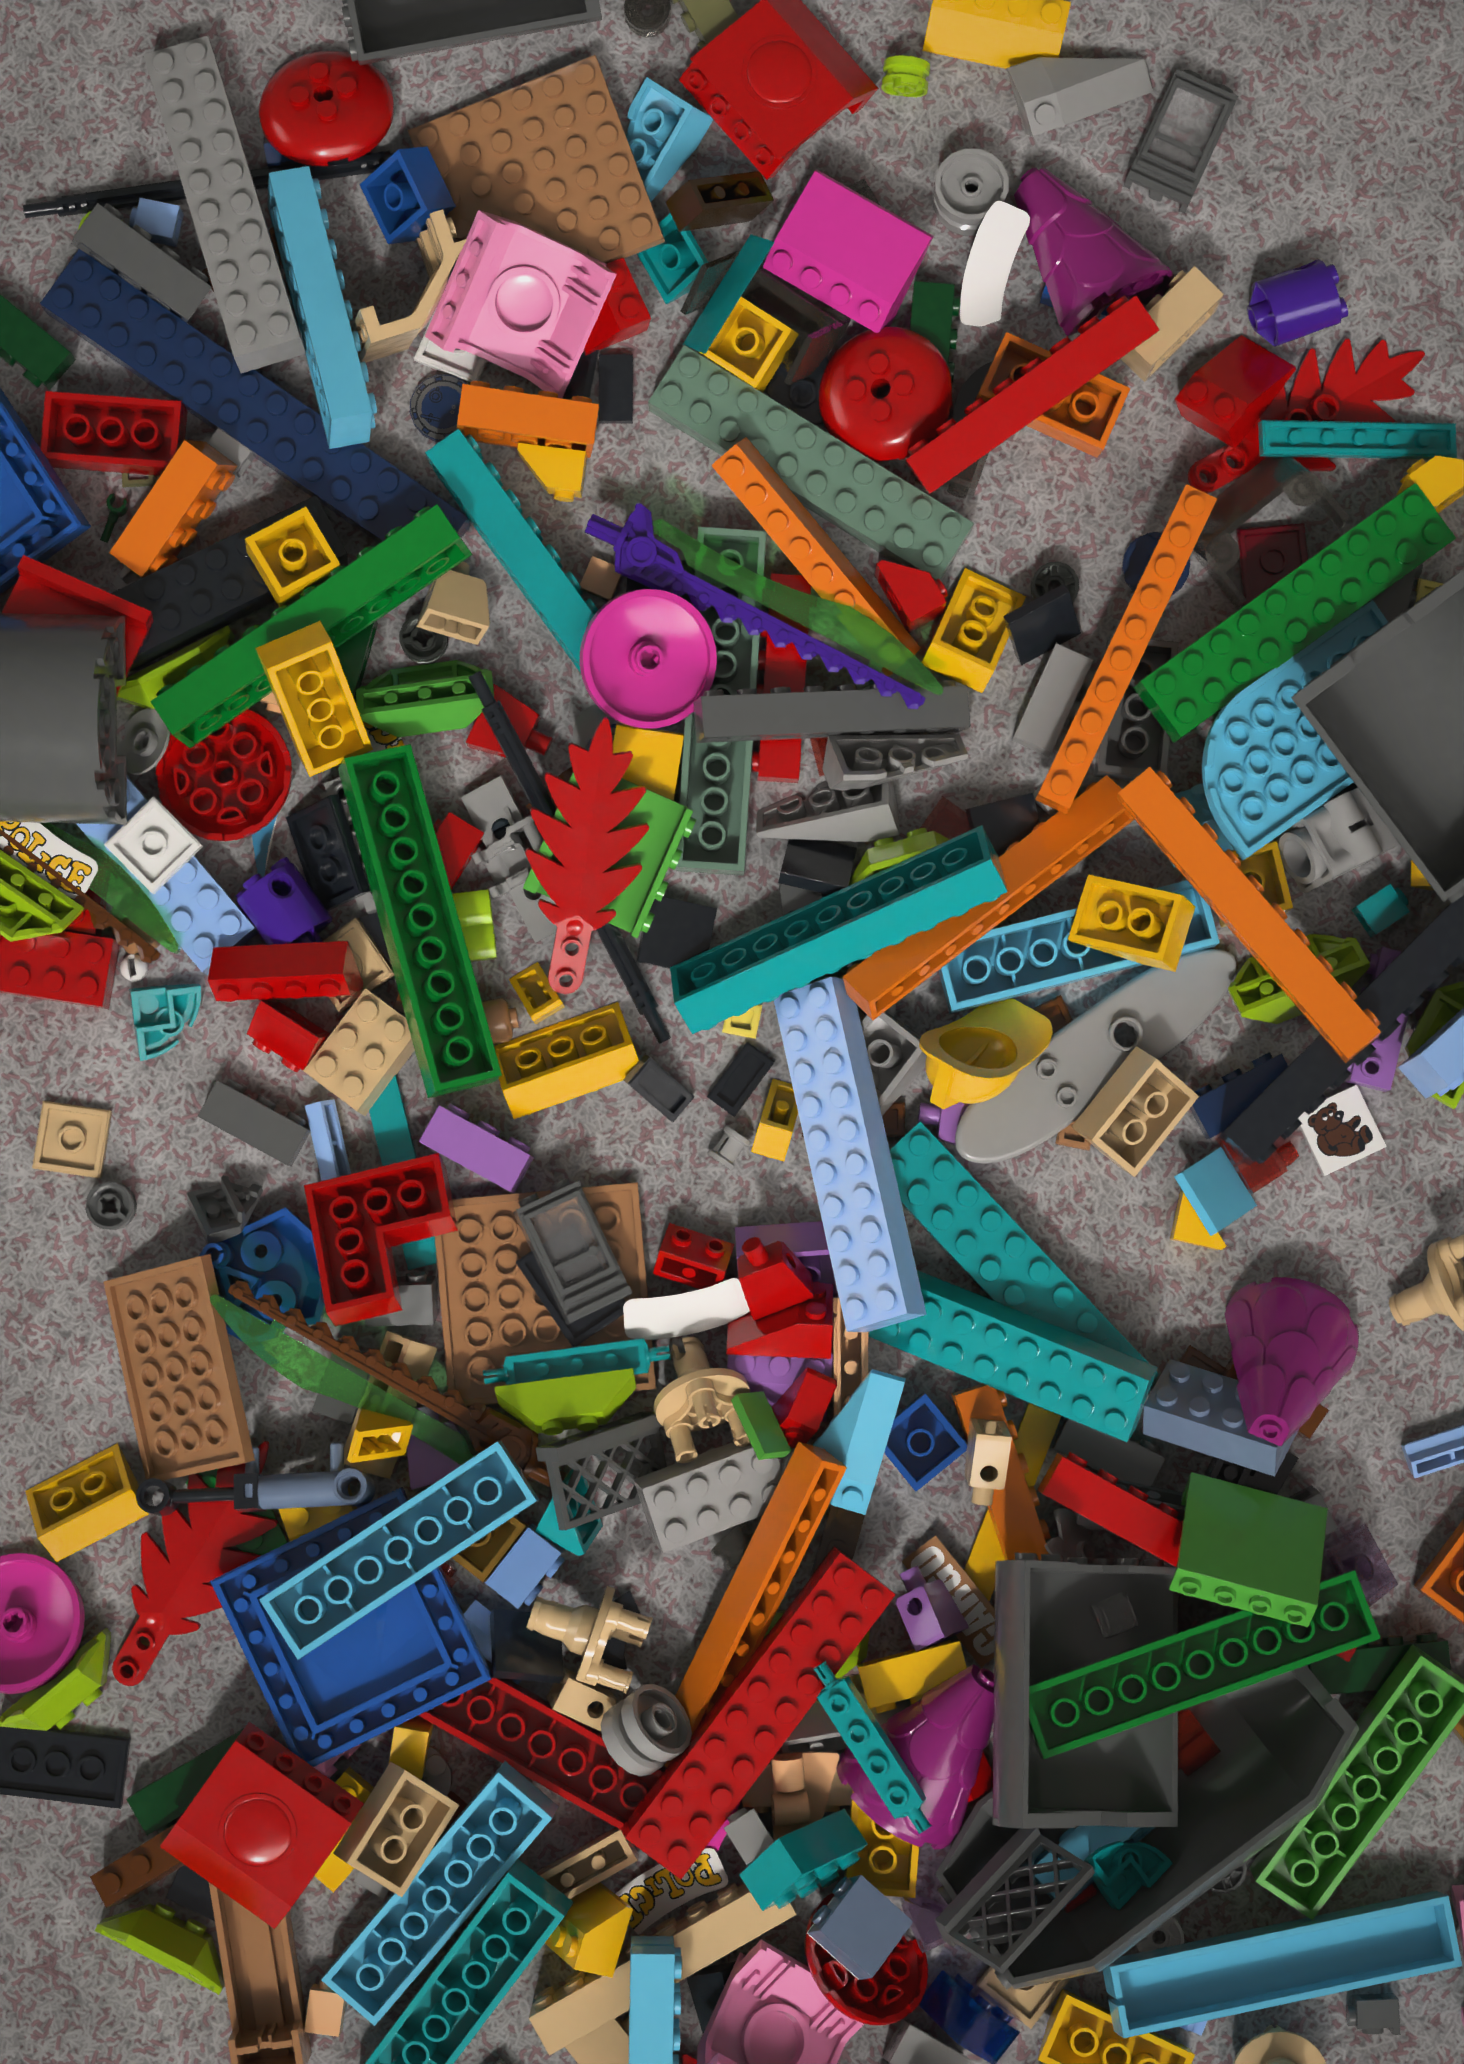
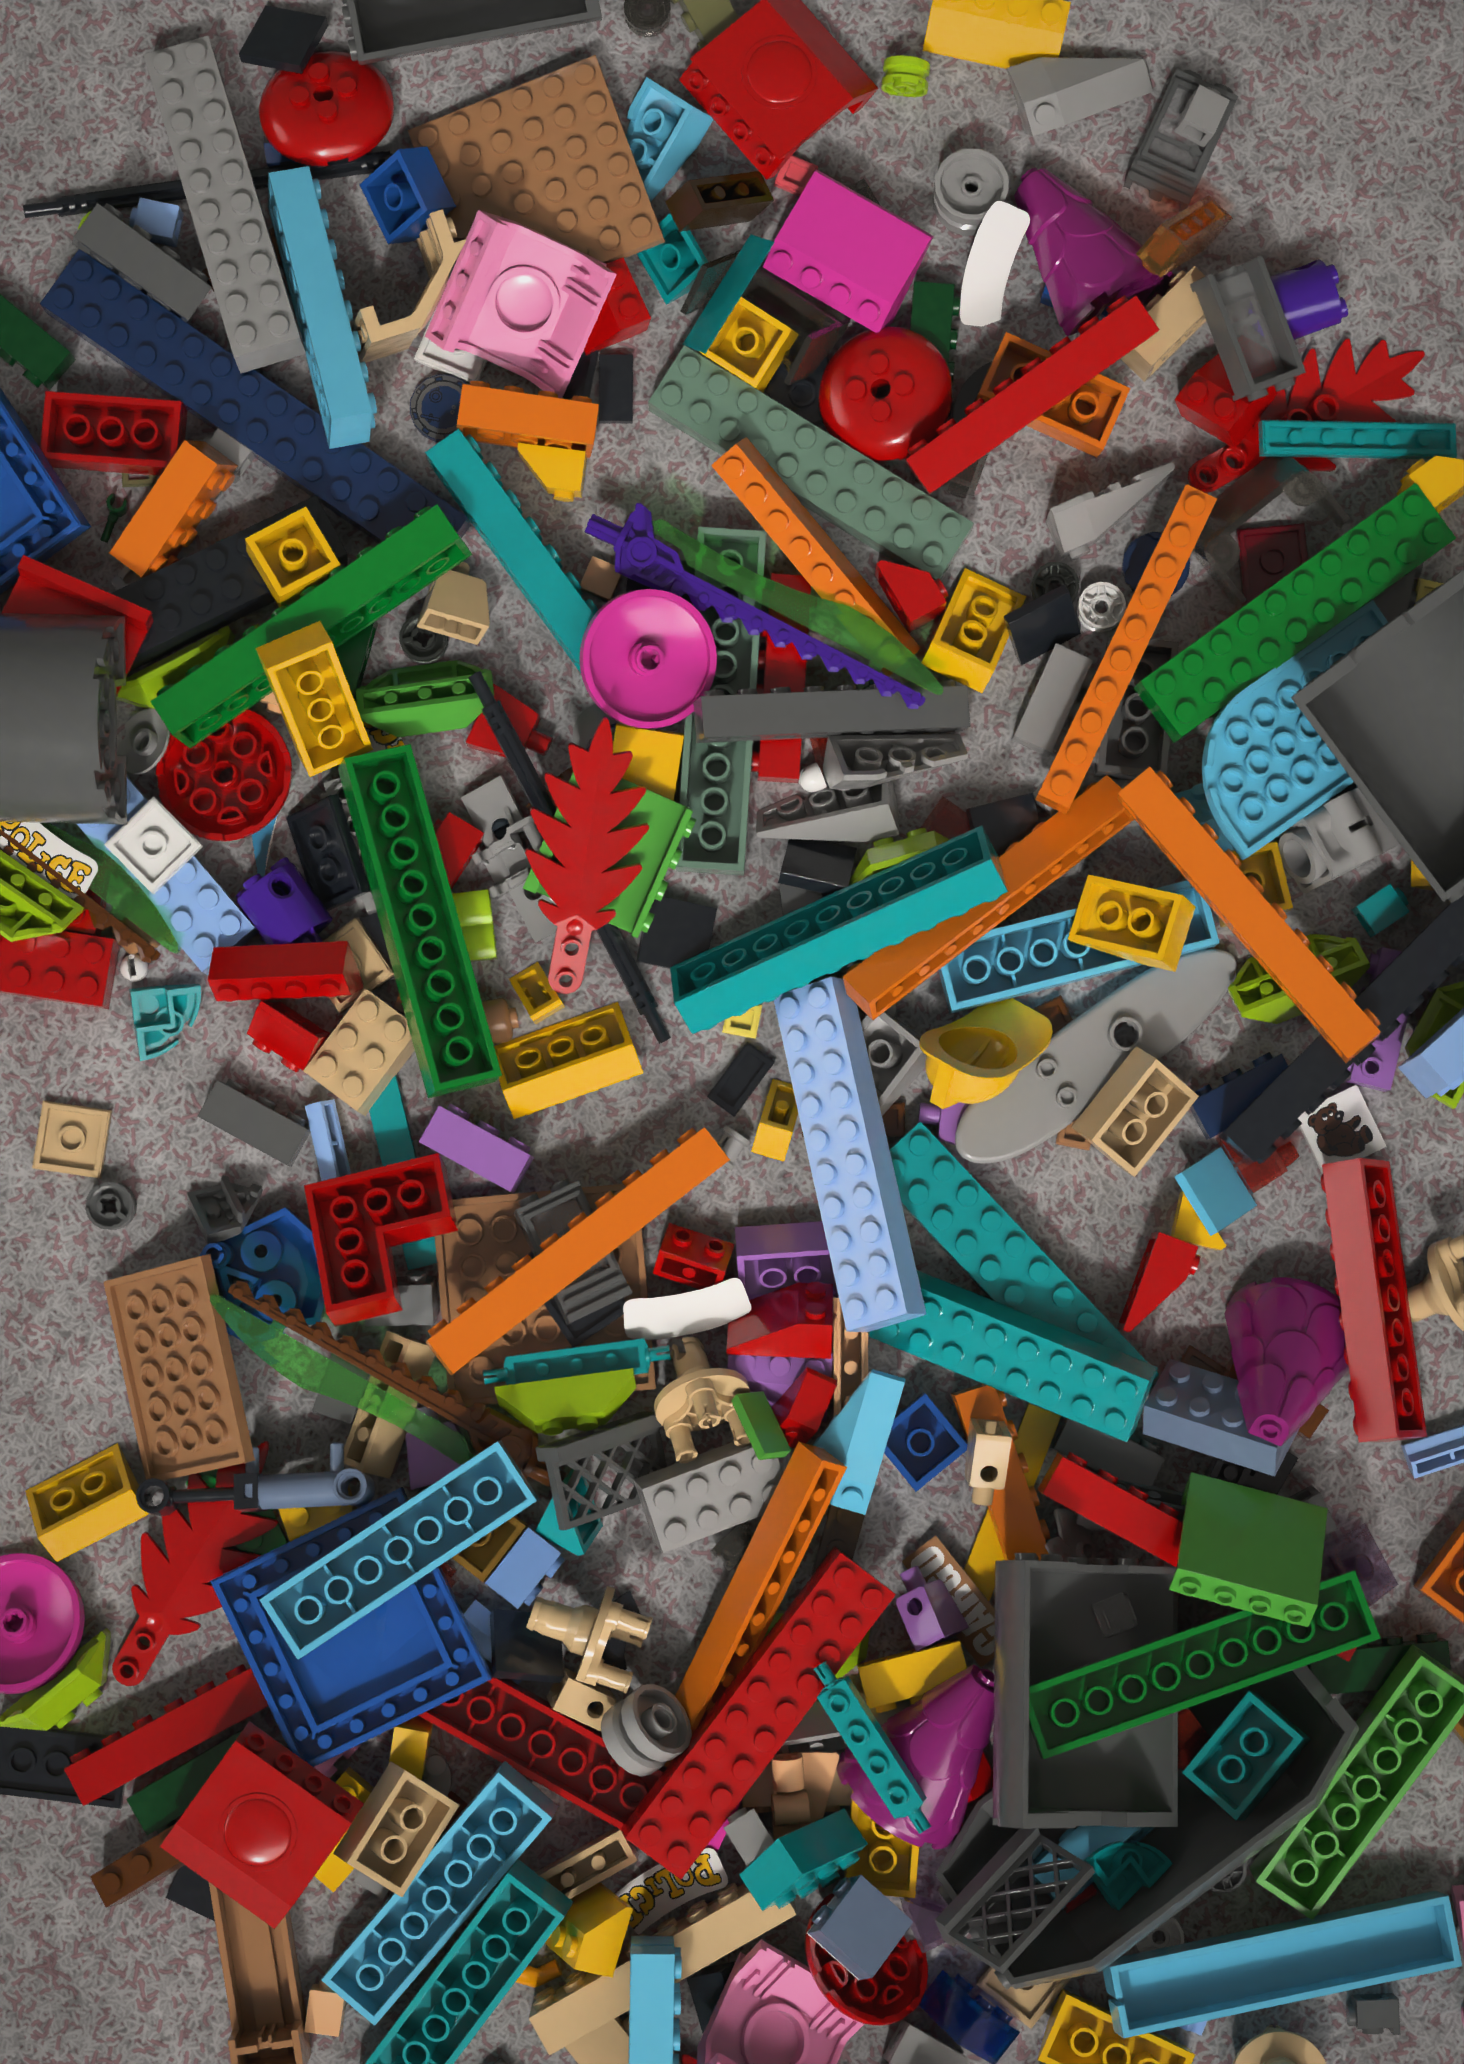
(165, 1736): none -> red brick
(168, 1941): lime wedge -> none
(283, 39): none -> black tile
(379, 1437): yellow slope -> none
(538, 1976): none -> light orange arm
(577, 1250): none -> orange brick
(659, 1088): black tile -> none
(772, 1277): red torso -> none
(795, 175): none -> coral tile
(812, 778): none -> white hinge
(1088, 518): none -> light grey wedge
(1114, 603): none -> white wheel
(1161, 1272): none -> red slope
(1183, 236): none -> clear orange brick
(1202, 115): none -> light grey brick
(1246, 1756): none -> teal brick
(1249, 329): none -> dark grey door
(1373, 1300): none -> red brick

